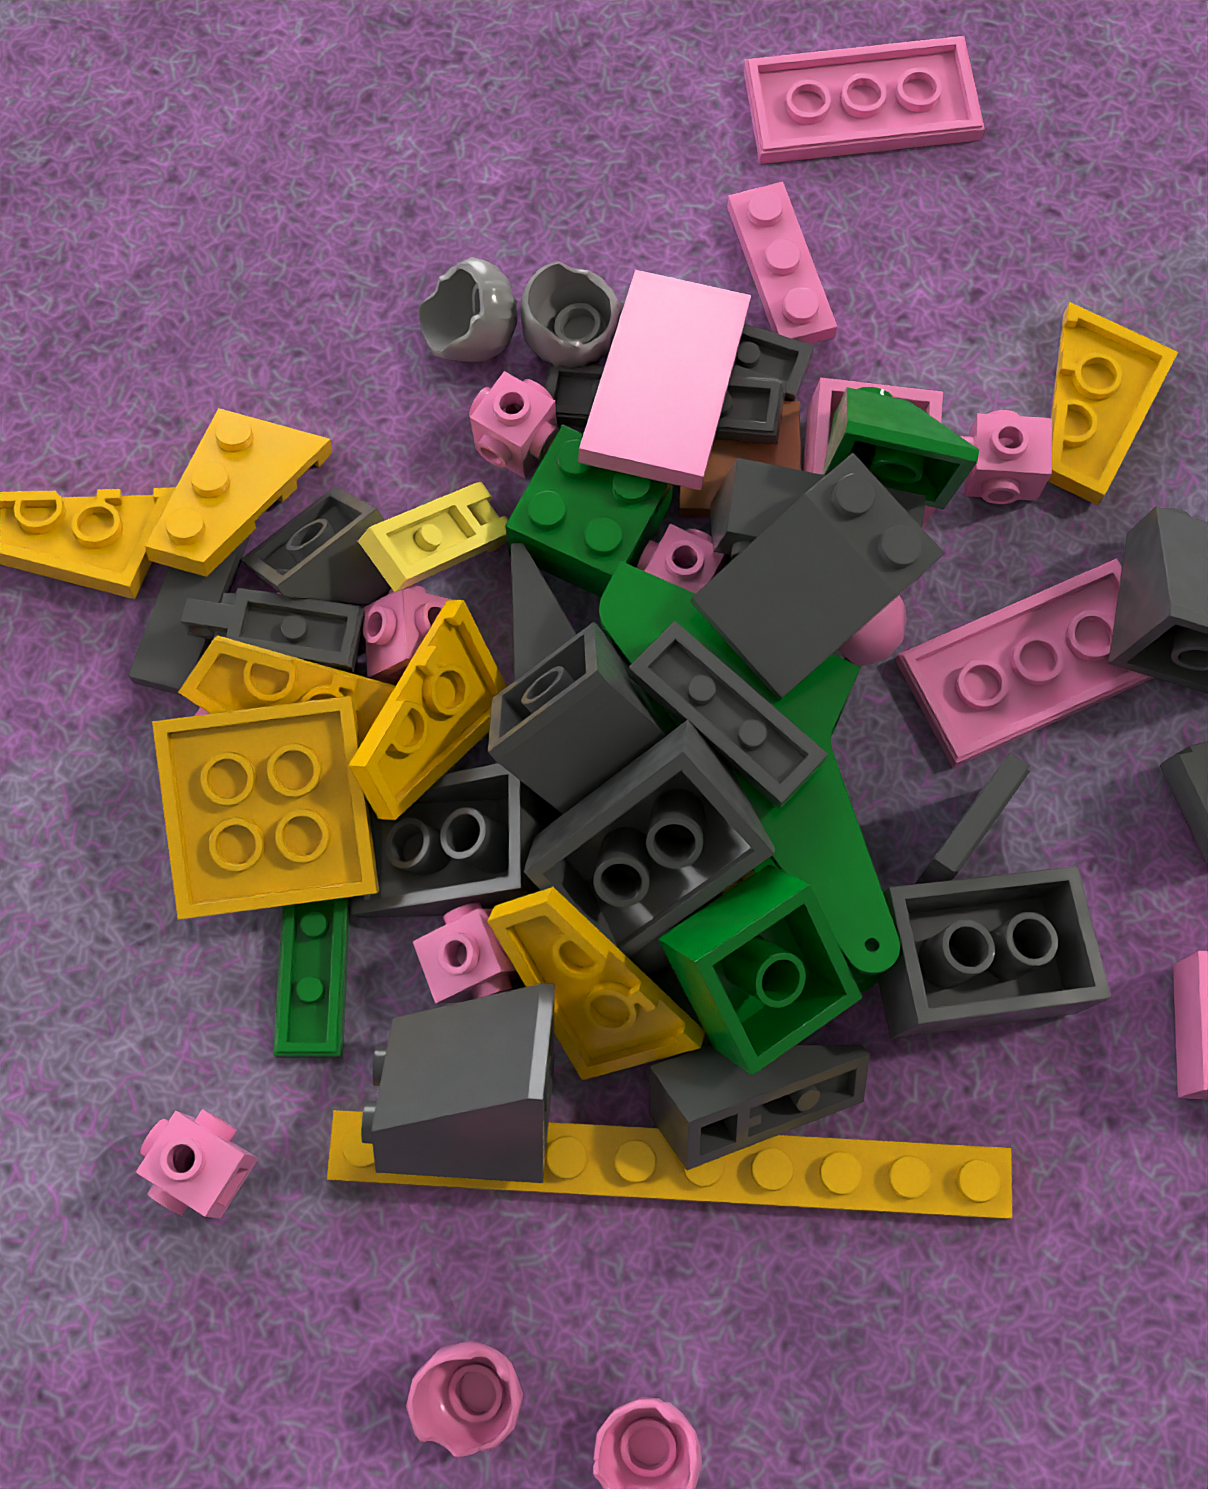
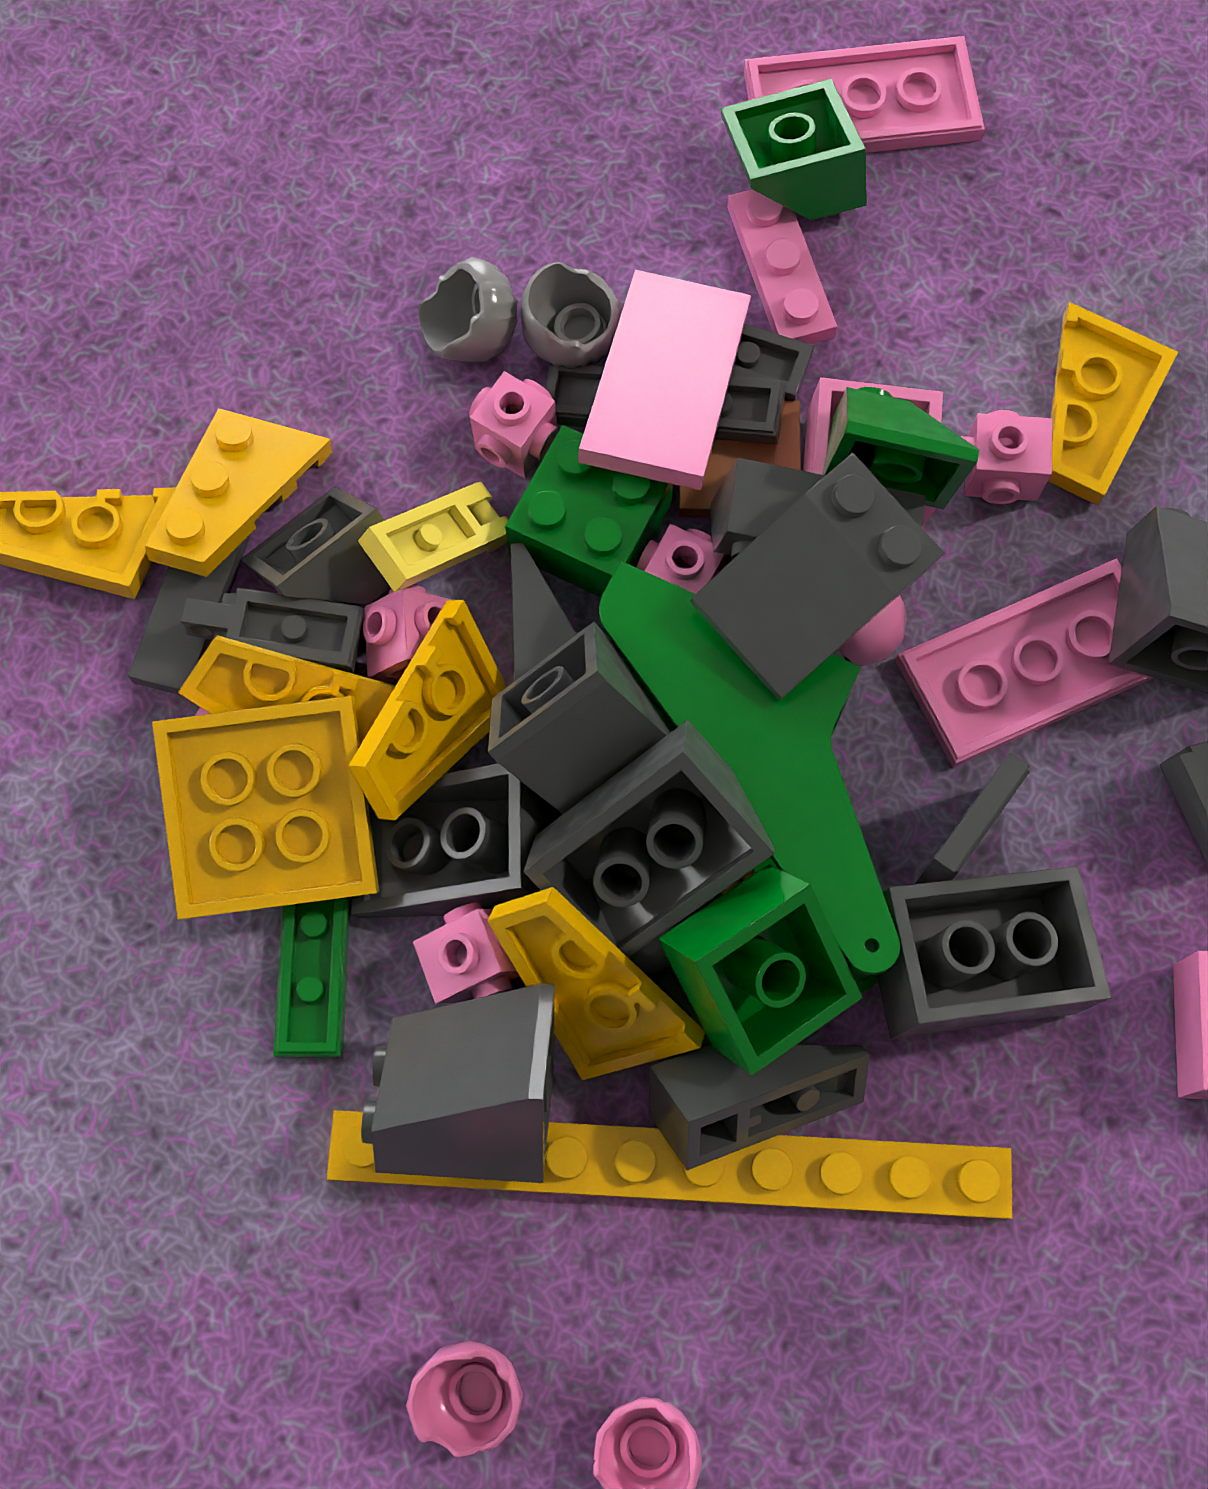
(216, 1172): bright pink brick -> none
(728, 714): dark grey plate -> none
(800, 149): none -> green slope

